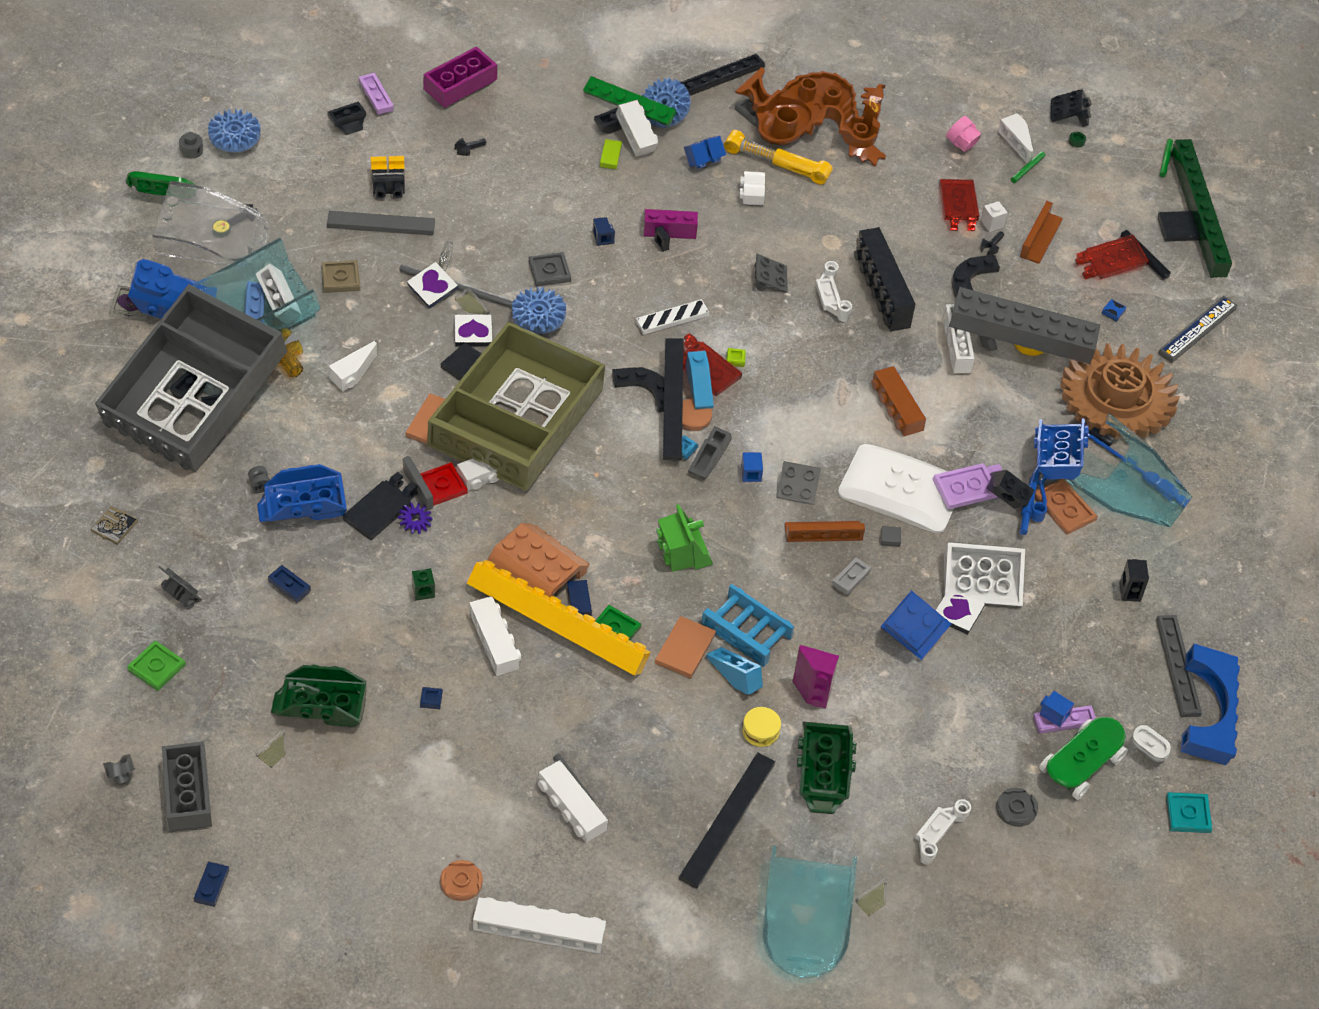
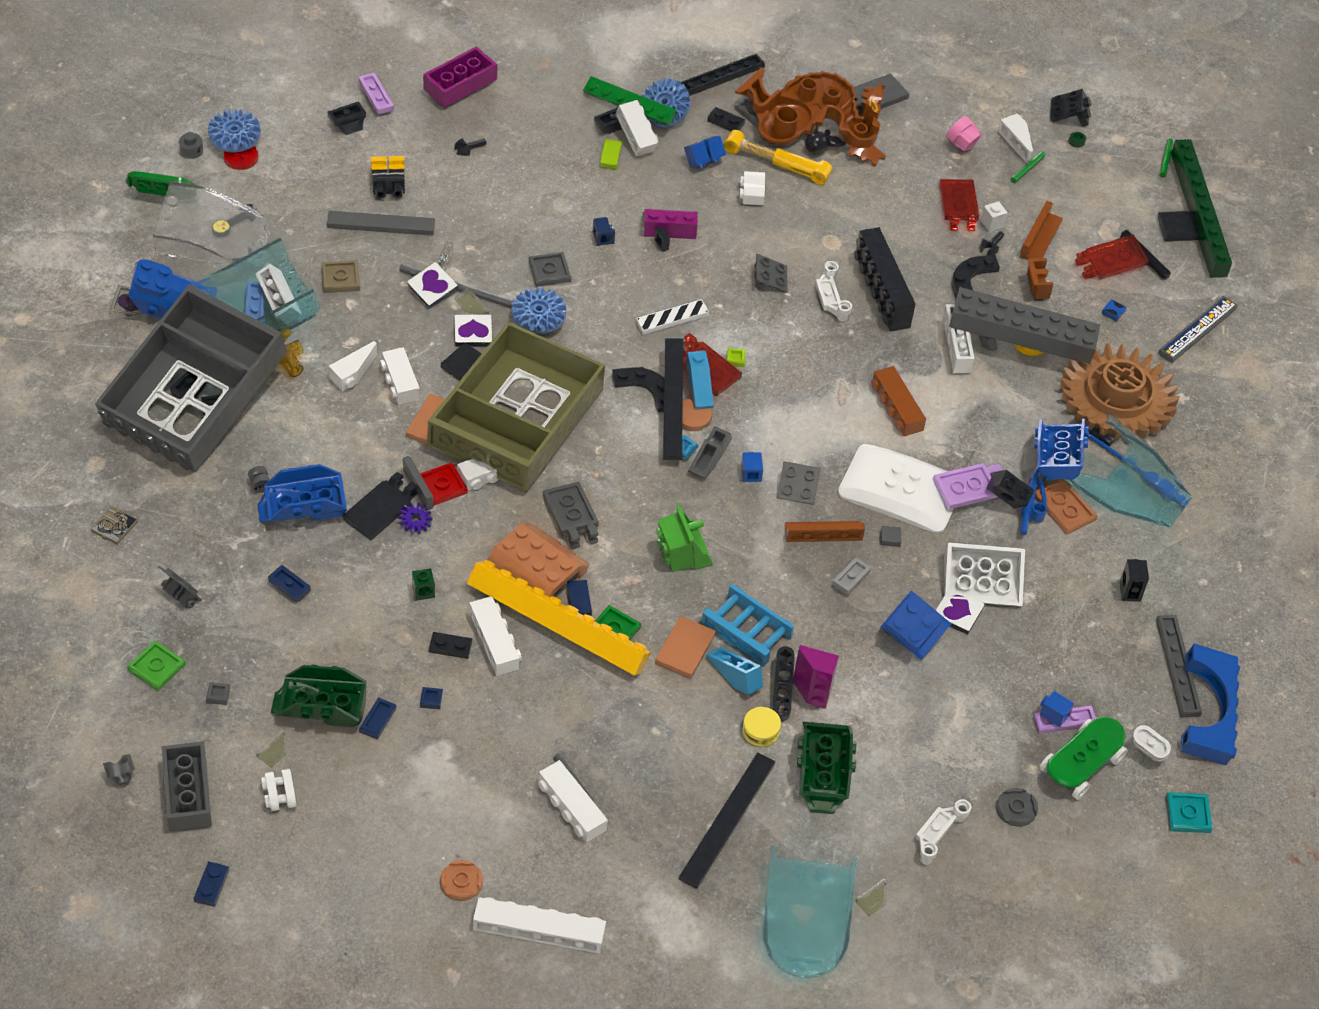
(218, 693): none -> dark grey tile
(241, 160): none -> red tile
(272, 799): none -> white brick
(377, 718): none -> dark blue tile
(400, 376): none -> white brick
(450, 645): none -> black plate
(572, 512): none -> dark grey tile
(725, 119): none -> black plate
(781, 683): none -> black beam
(819, 141): none -> black piece
(893, 91): none -> dark grey tile
(1036, 276): none -> dark orange window

